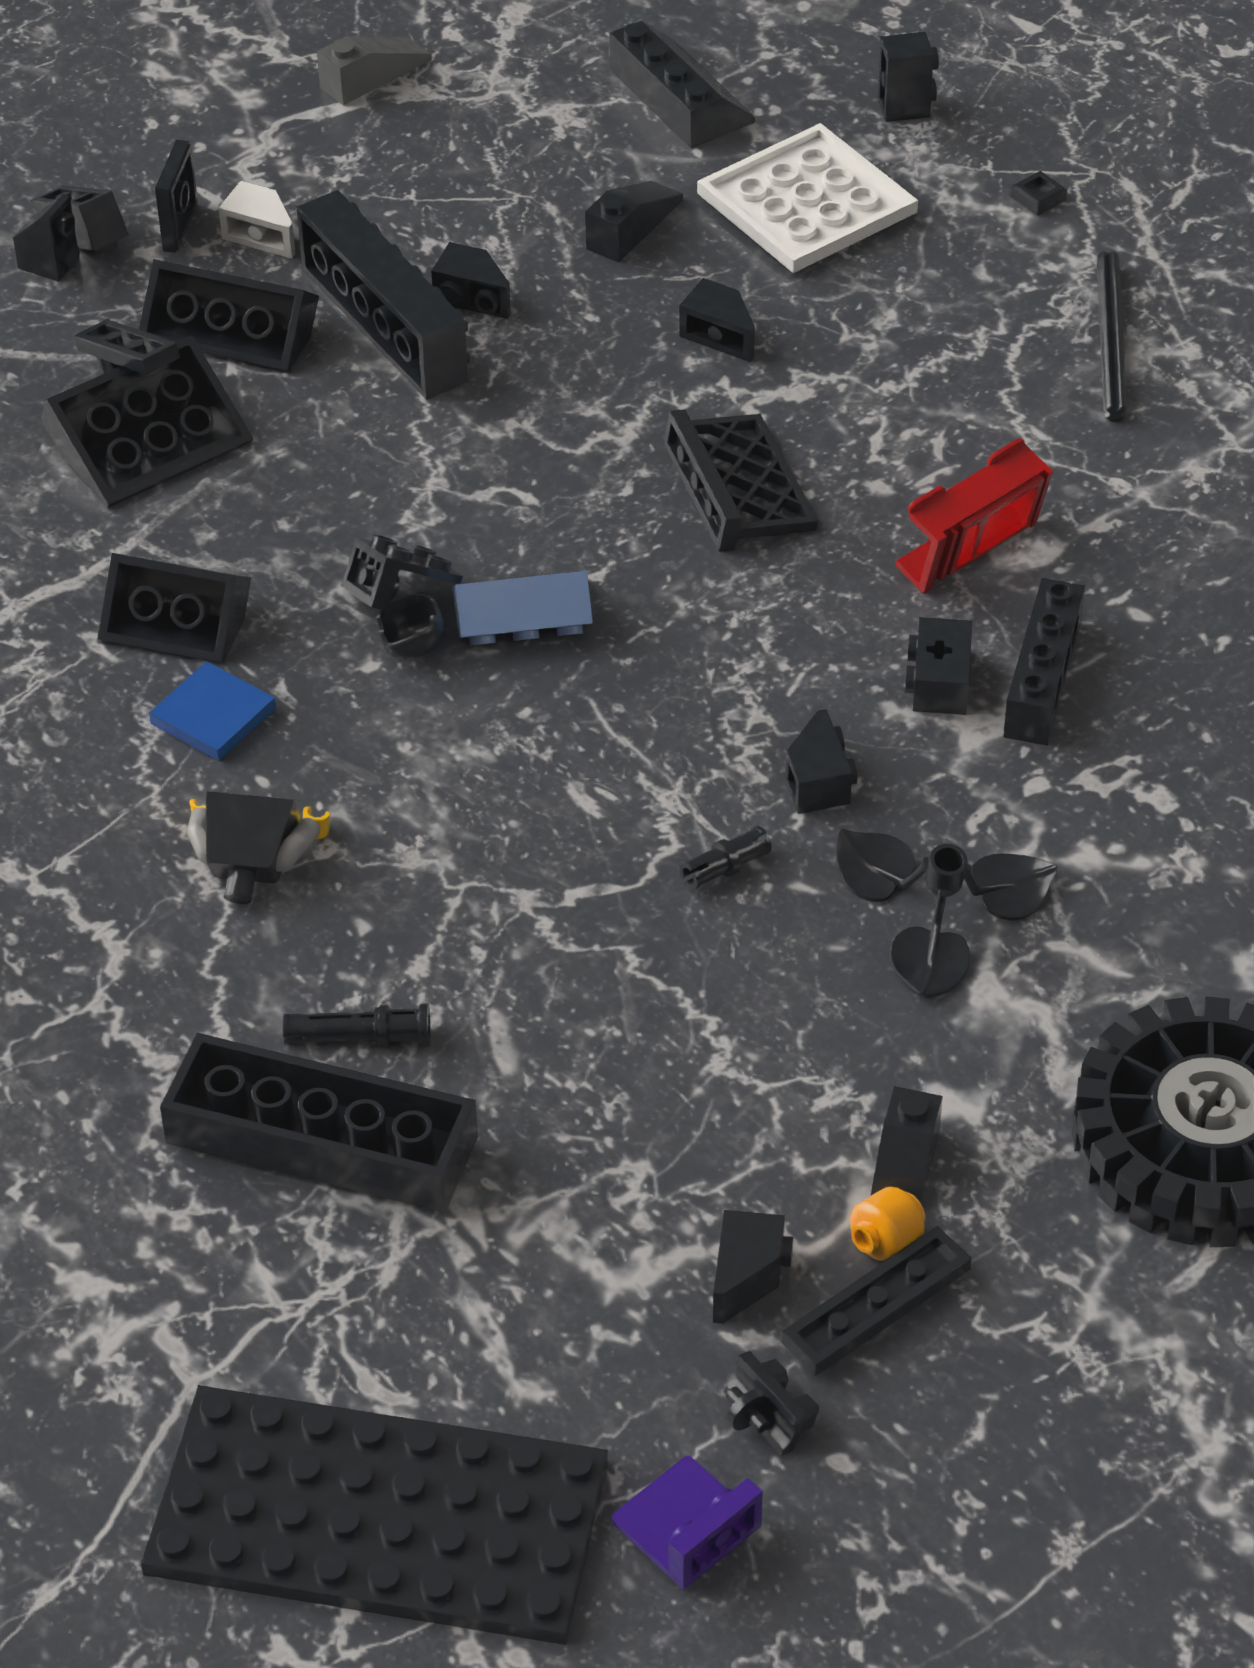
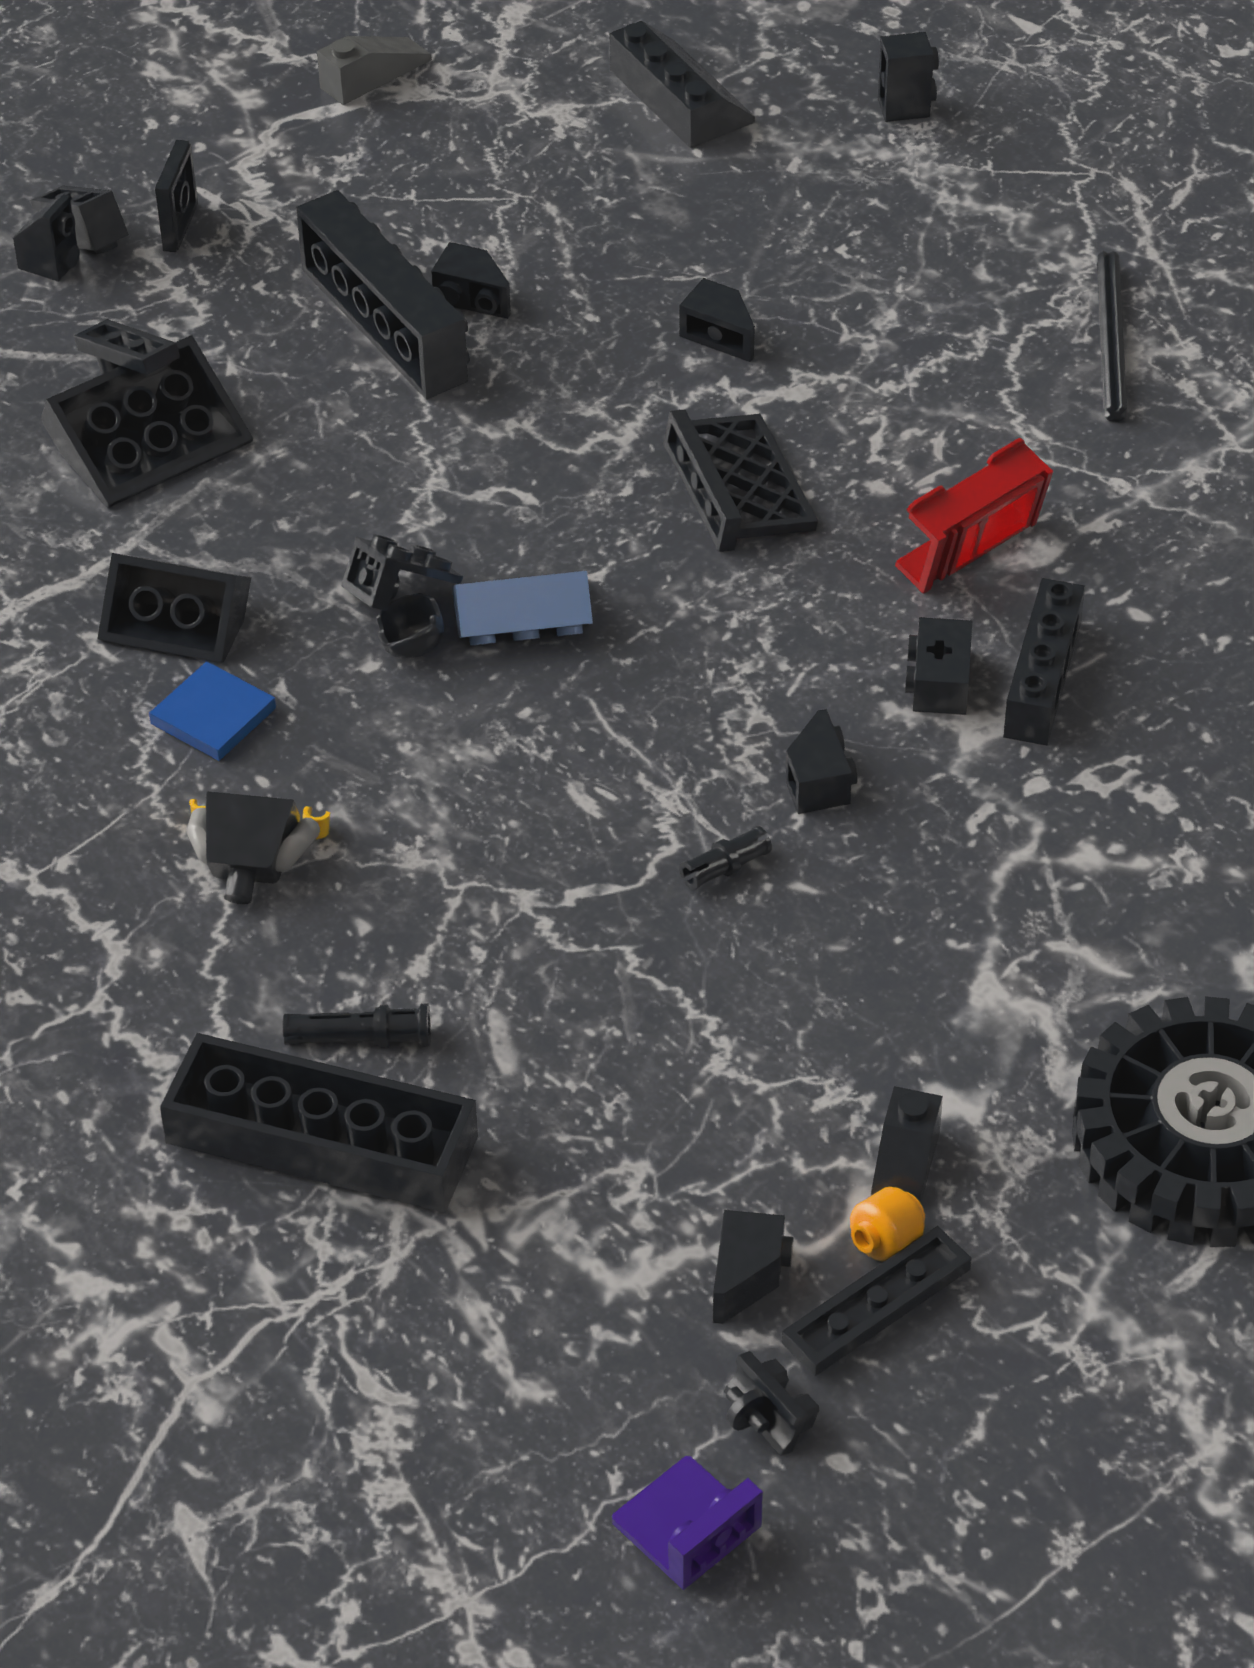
(229, 314): black slope -> none
(257, 220): white slope -> none
(378, 1514): black plate -> none
(626, 217): black slope -> none
(807, 197): white plate -> none
(927, 959): black plant -> none
(1038, 193): black tile -> none

